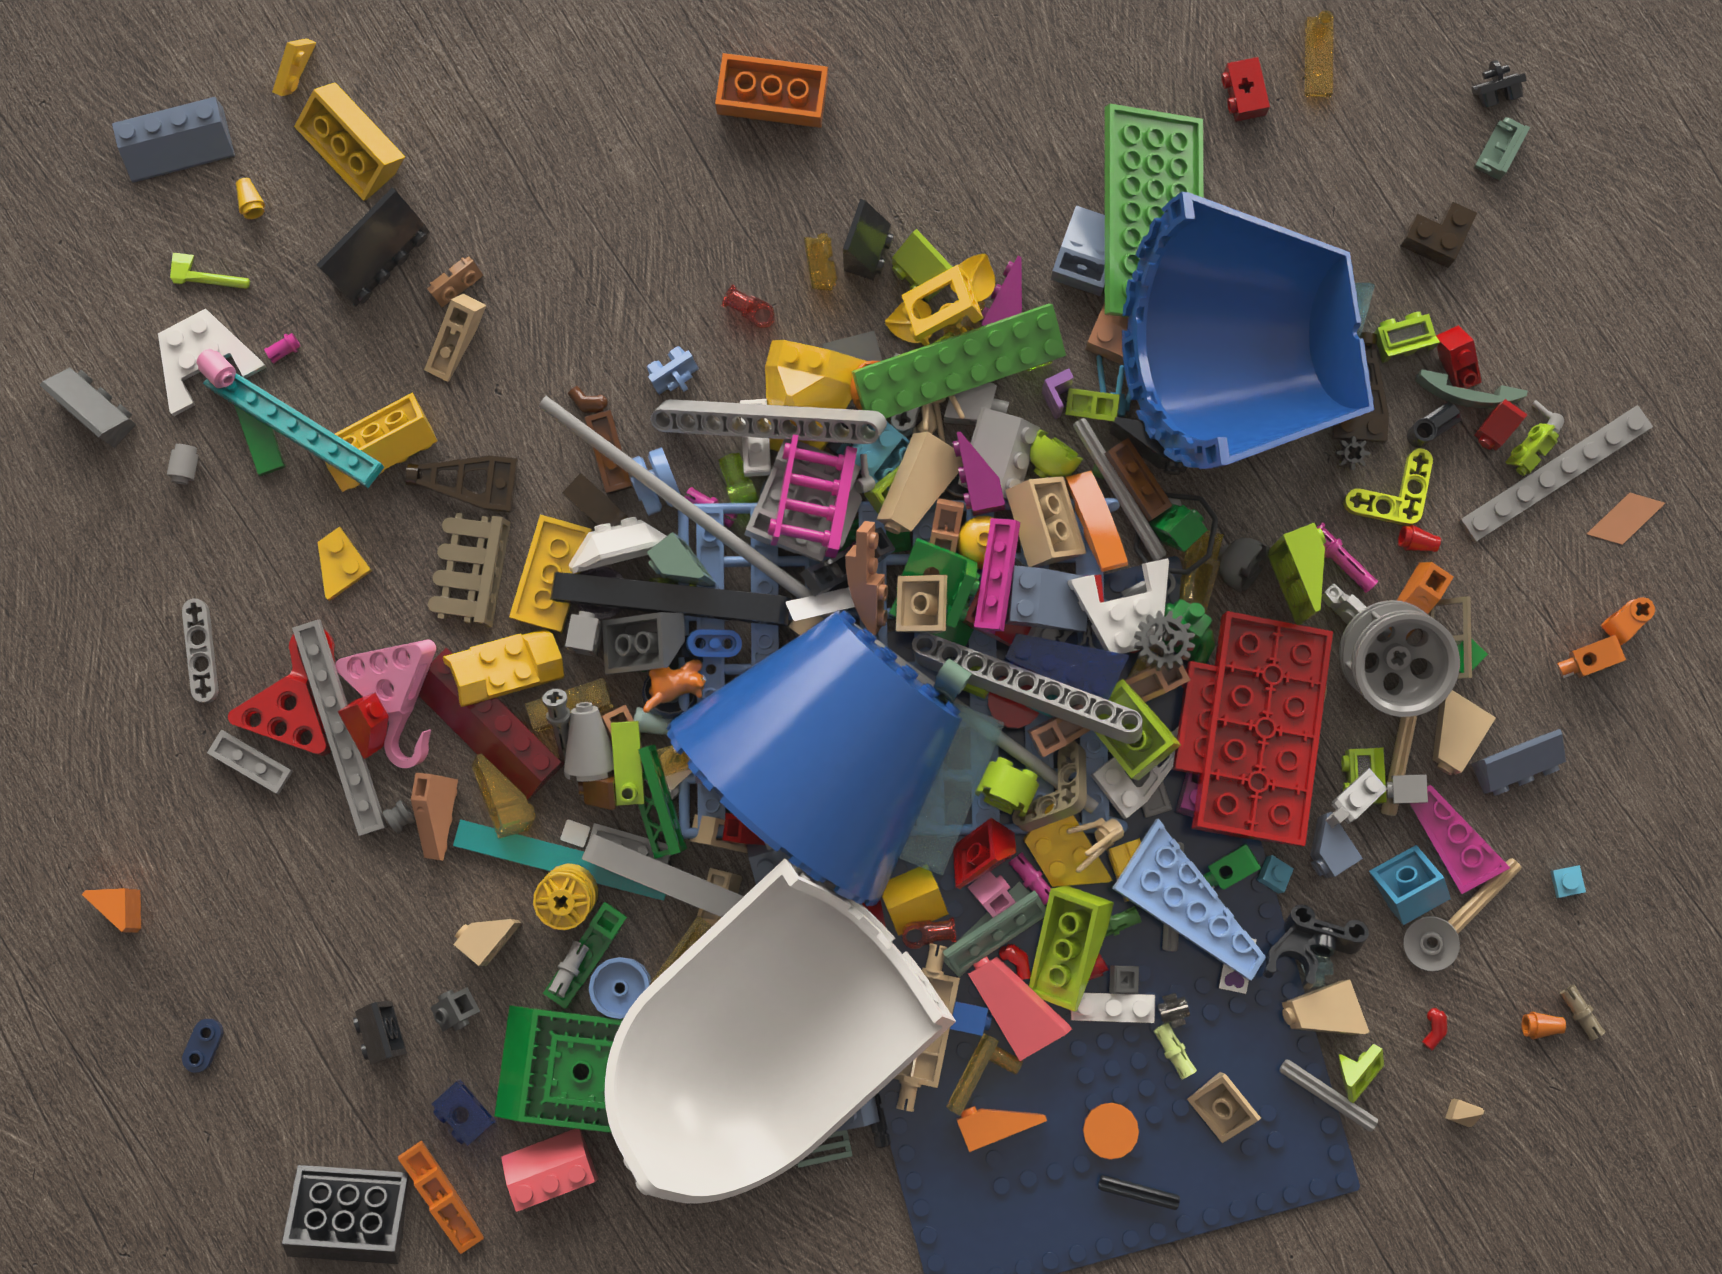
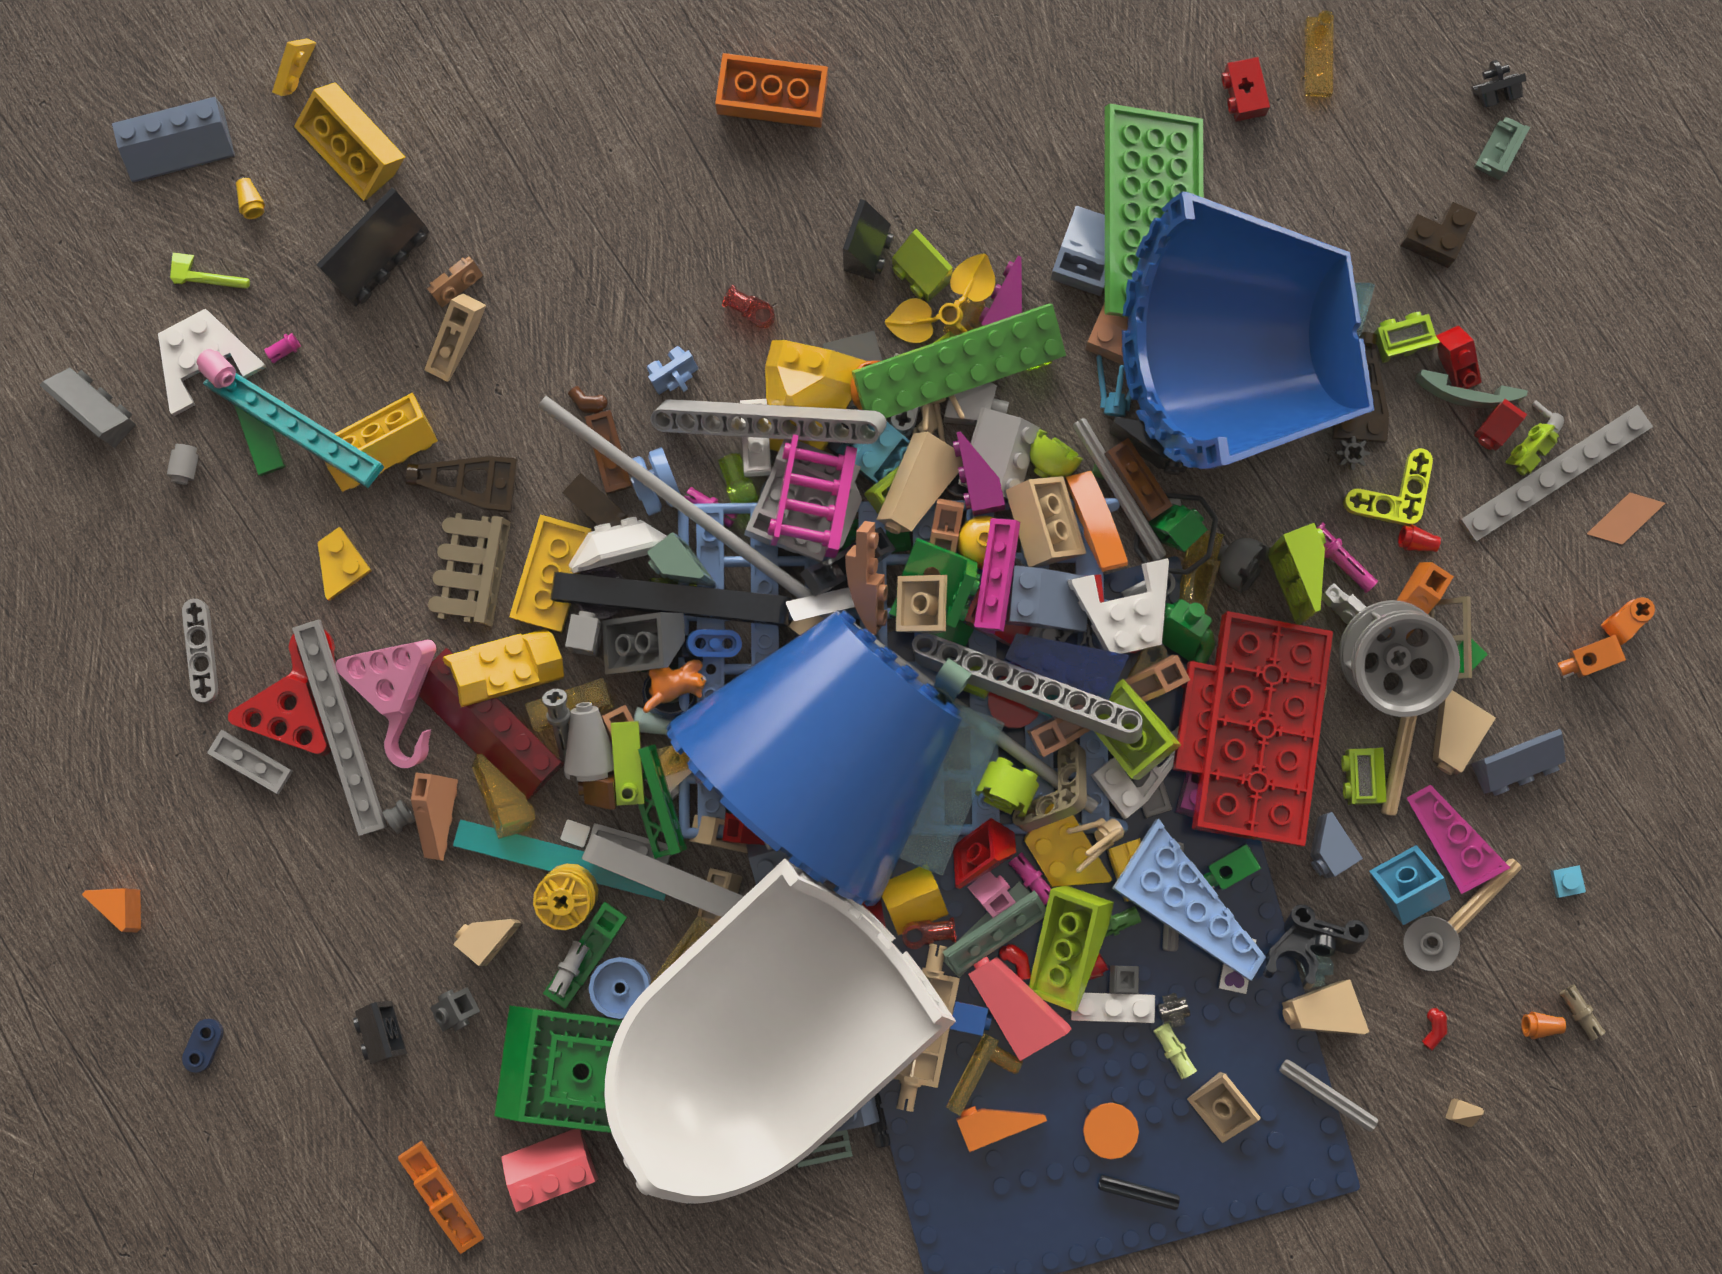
(346, 1214): black slope -> none
(366, 723): red slope -> none
(479, 1118): clear blue brick -> none
(821, 270): clear yellow hinge -> none
(867, 482): light grey hand -> none
(965, 306): yellow panel -> none
(1054, 387): panel -> none
(1092, 404): lime slope -> none
(1165, 652): dark grey gear -> none
(1275, 874): medium azure plate -> none
(1356, 798): hinge -> none
(1360, 1073): lime slope -> none
(1407, 789): light grey brick -> none
(1434, 424): black piece -> none

